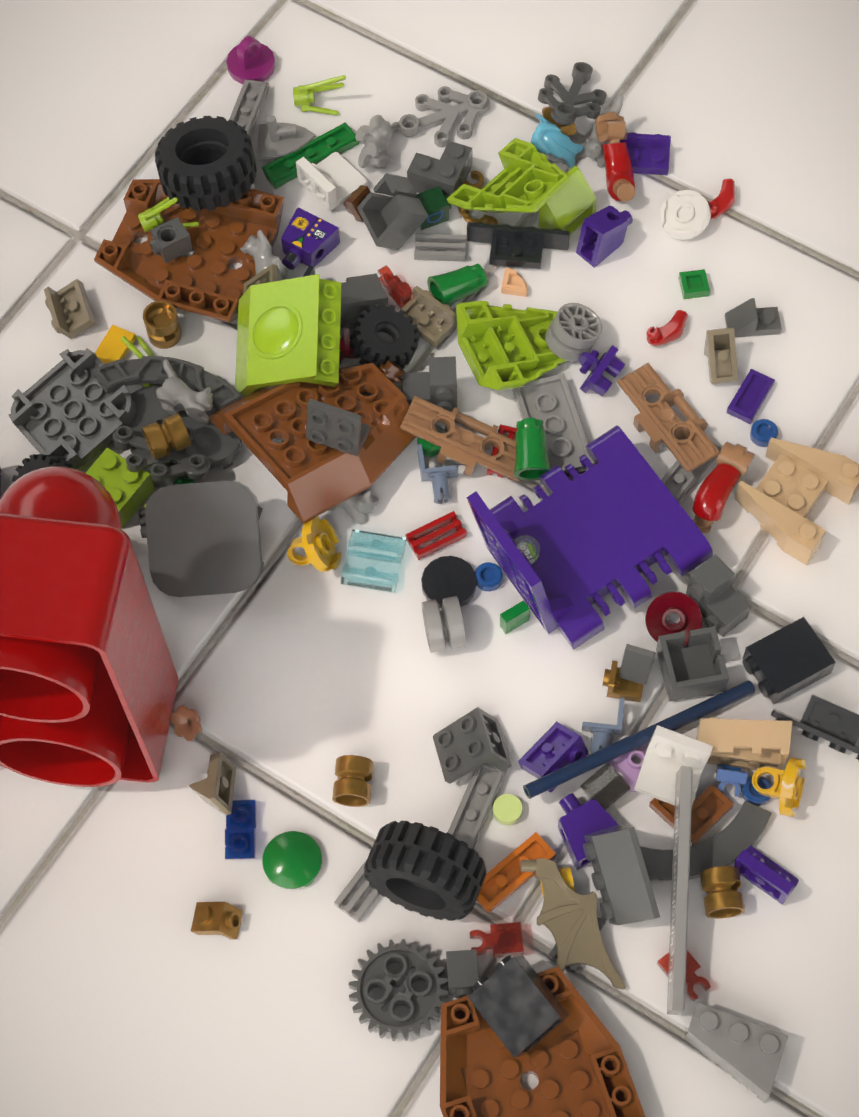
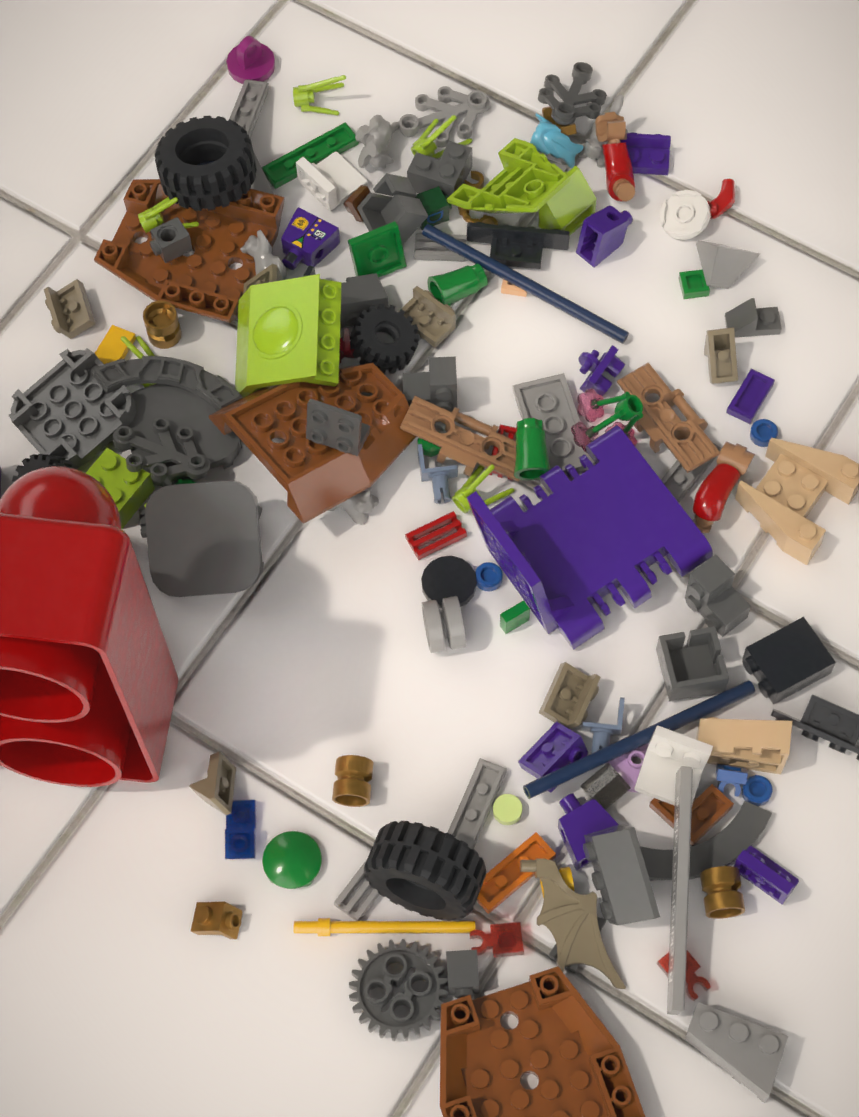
(166, 436): pearl gold wheel -> none
(178, 397): light grey animal -> none
(186, 723): nougat plant -> none
(281, 138): light grey shield -> none
(319, 545): yellow tile -> none
(325, 926): none -> yellow bar
(373, 560): clear light blue slope -> none
(378, 251): none -> green tile
(392, 371): reddish brown plate -> none
(398, 290): clear red plate -> none
(425, 144): none -> lime plant
(469, 744): dark grey bracket -> none
(470, 487): none -> lime plant
(505, 343): lime wedge -> none
(517, 1005): black brick -> none
(525, 283): none -> dark blue piece
(529, 547): clear tile -> none
(569, 696): none -> dark tan bracket
(573, 331): light grey wheel -> none
(591, 407): none -> plant
(621, 687): pearl gold bracket -> none
(636, 664): dark grey slope -> none
(659, 610): dark red dish -> none
(668, 332): red arm -> none
(723, 263): none -> light grey slope
(787, 785): yellow tile -> none

